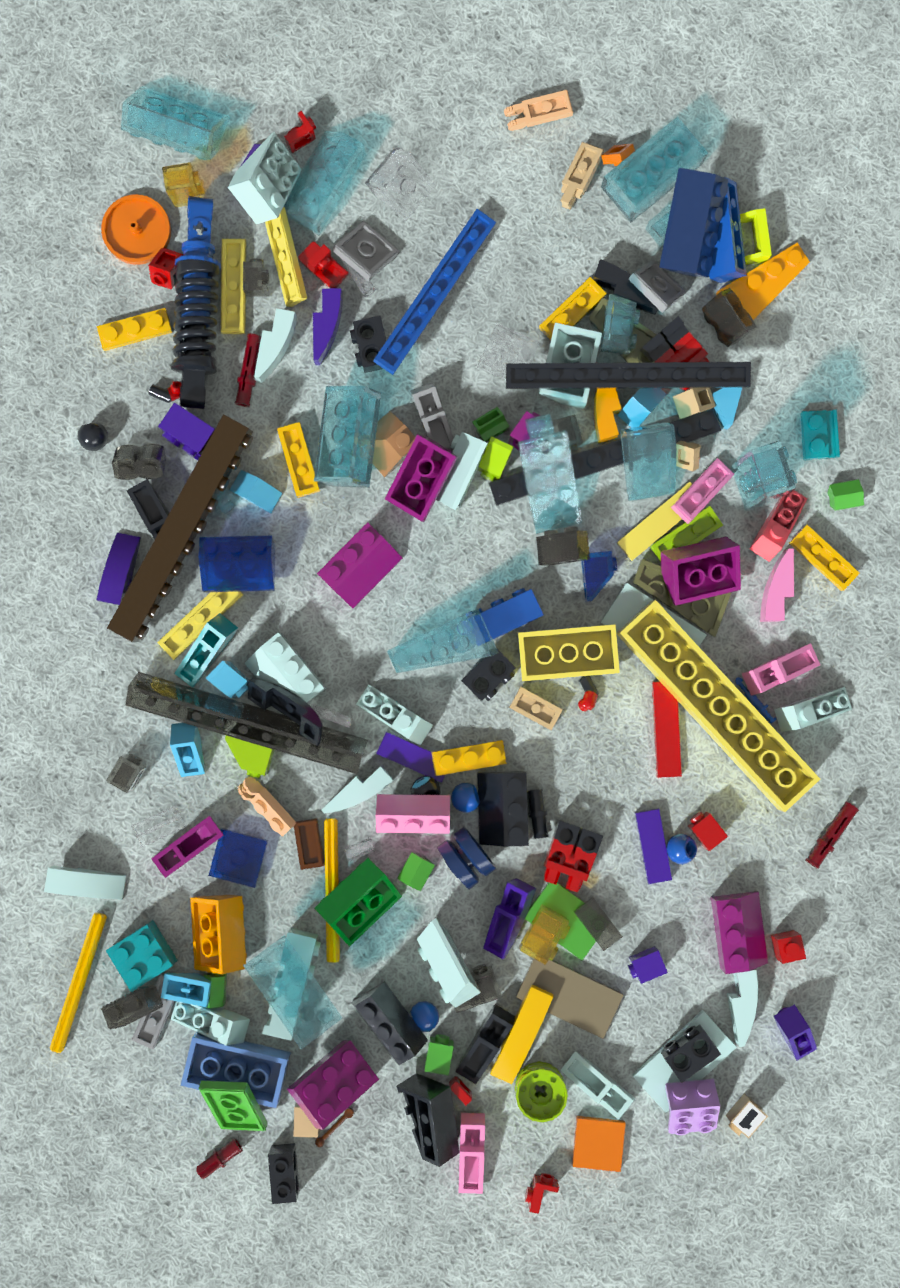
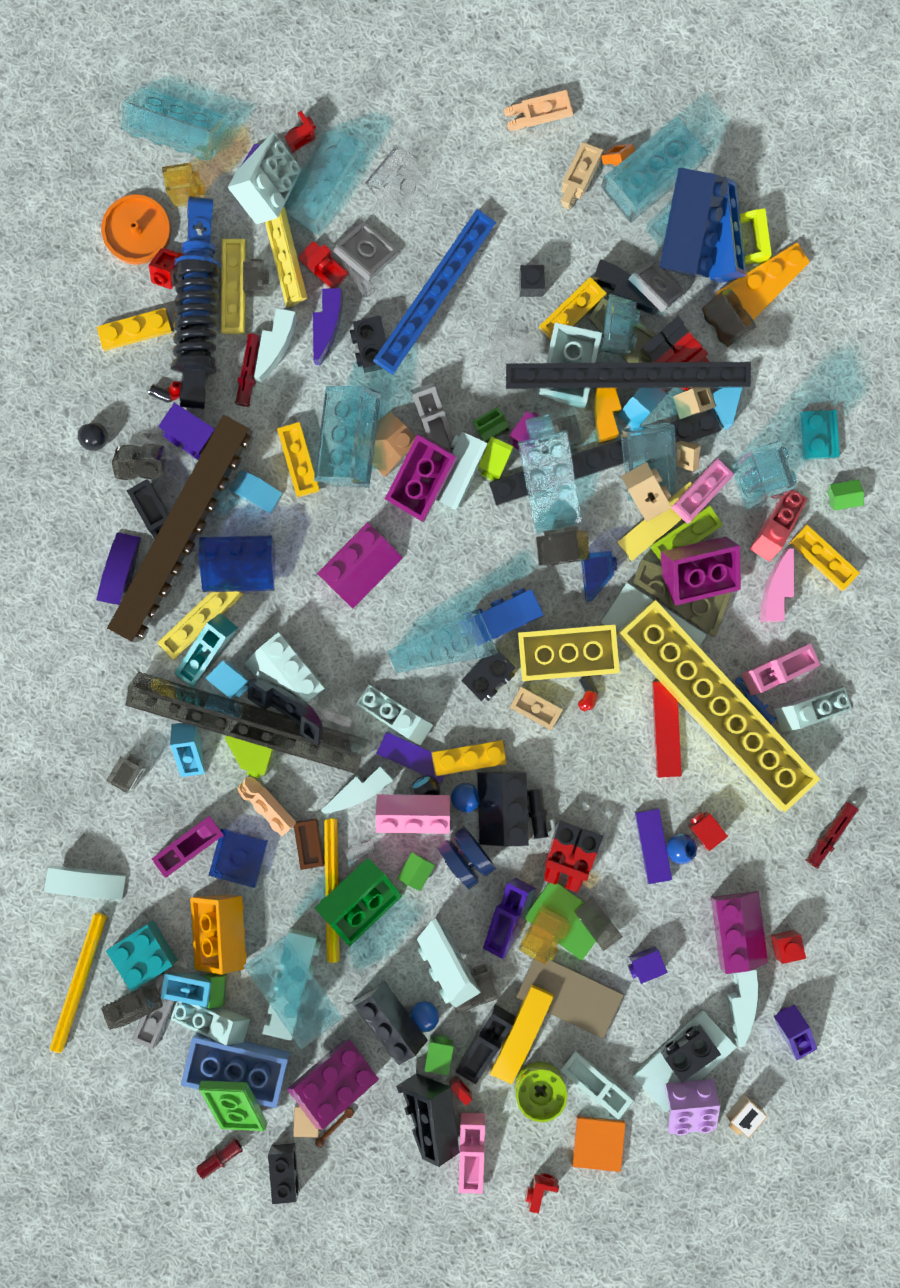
(531, 281): none -> black brick
(646, 491): none -> tan brick

